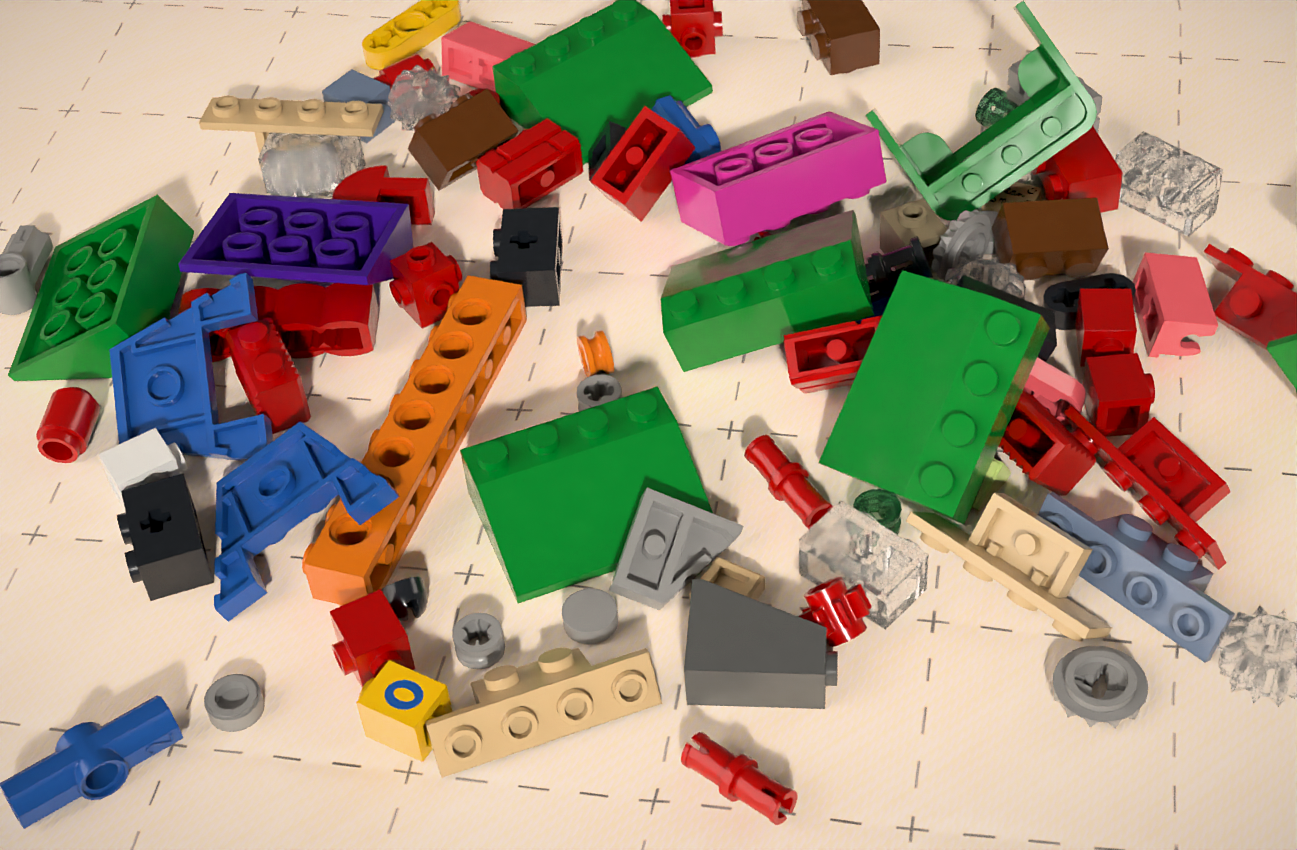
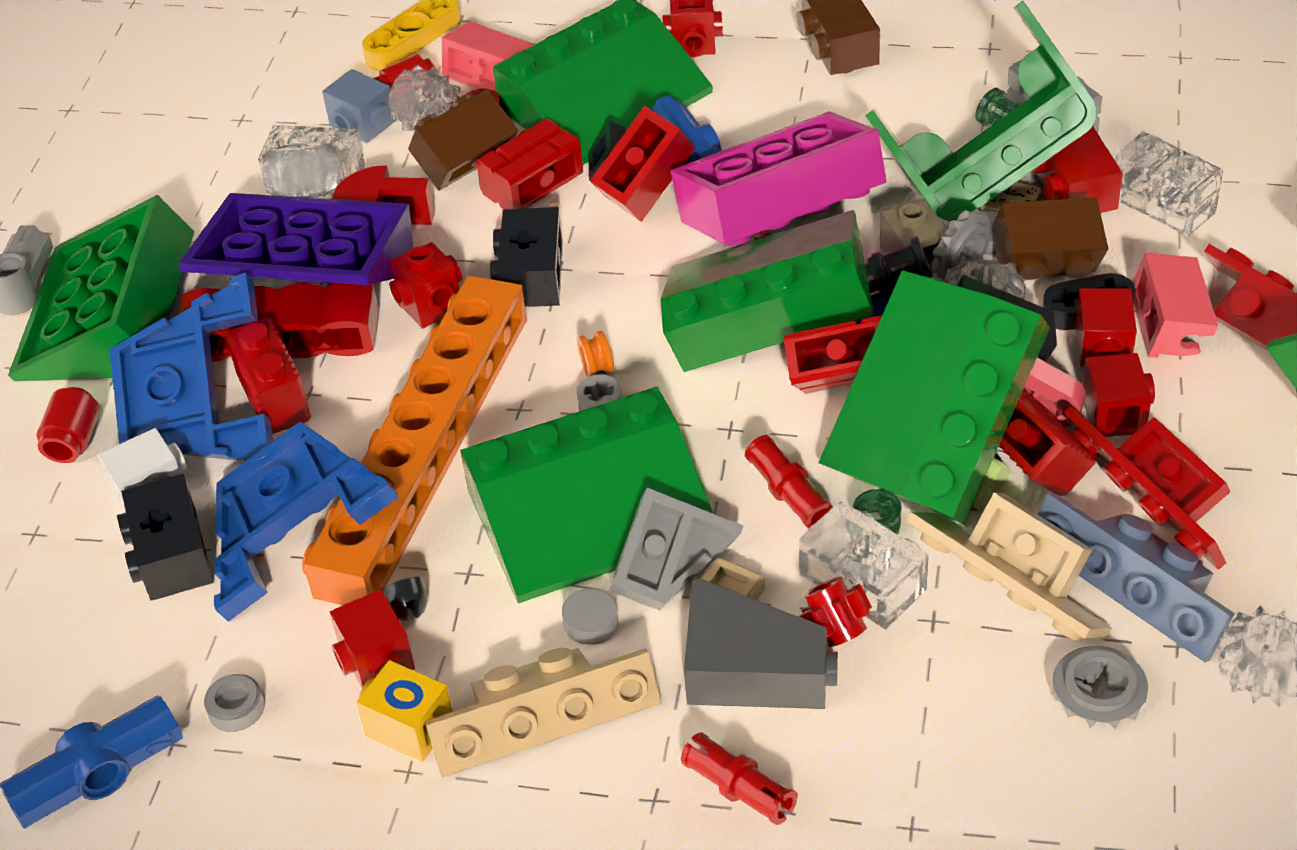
(290, 116): tan bracket -> none
(482, 655): light grey bush -> none

